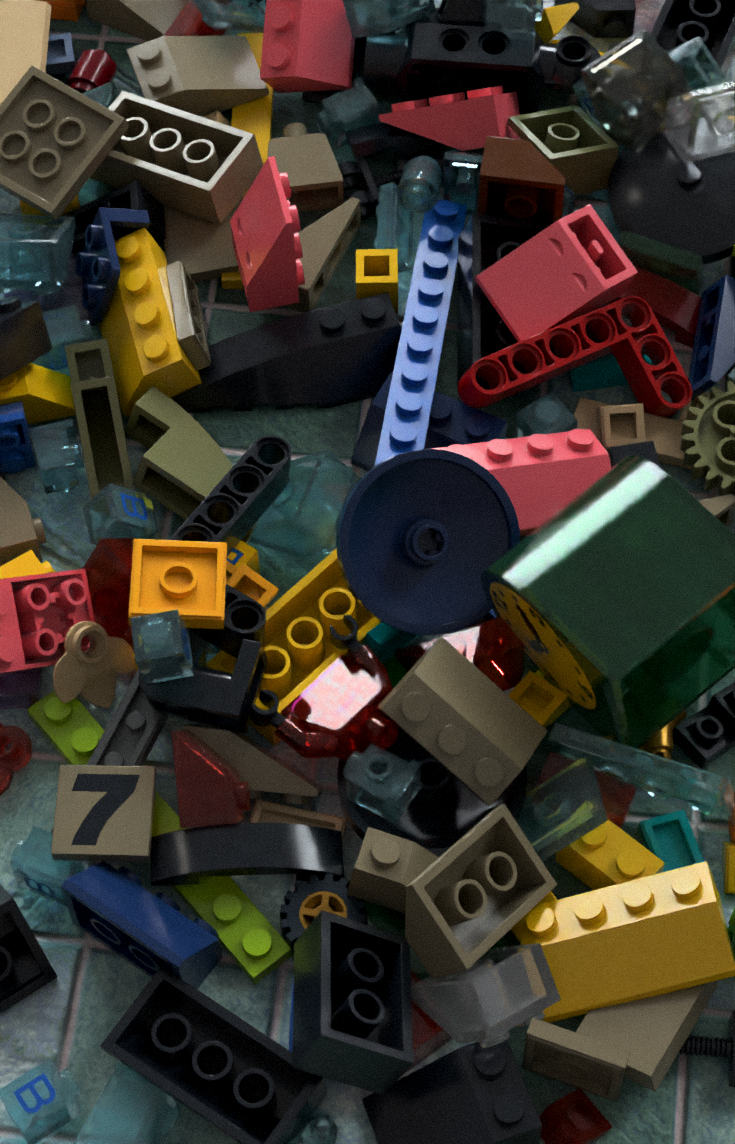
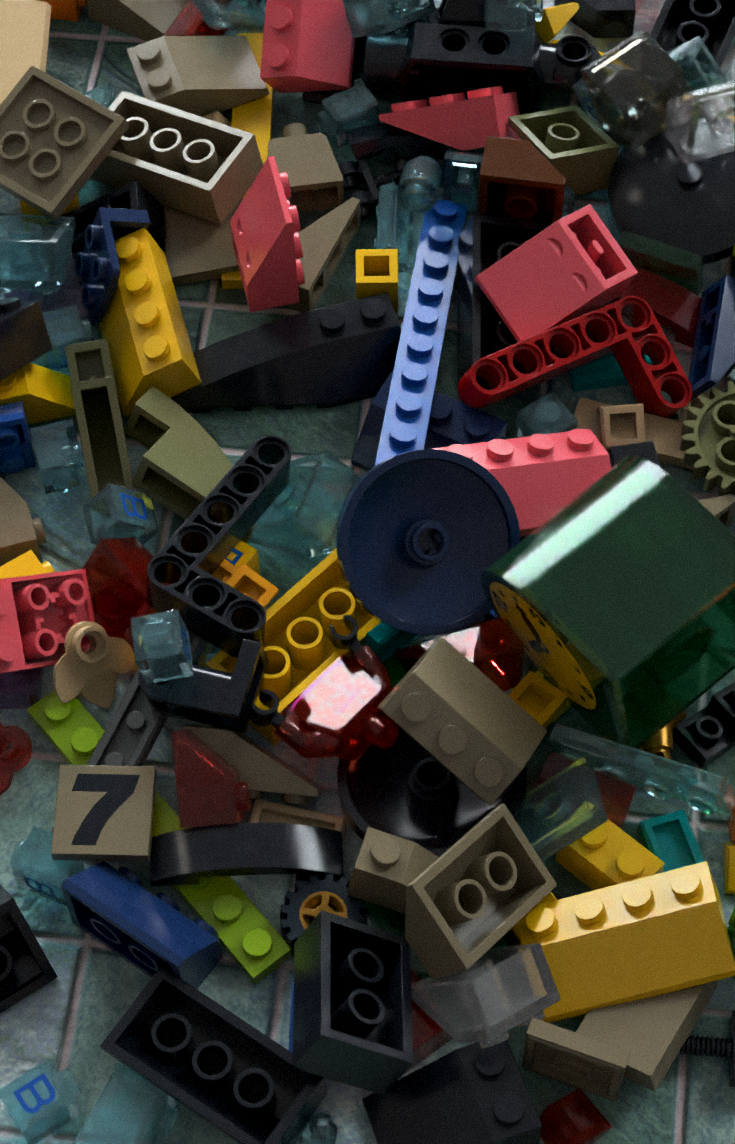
(60, 54): sand blue plate -> none
(92, 70): dark red brick -> none
(179, 577): light orange tile -> none
(188, 315): dark tan tile -> none
(382, 782): clear light blue brick -> none

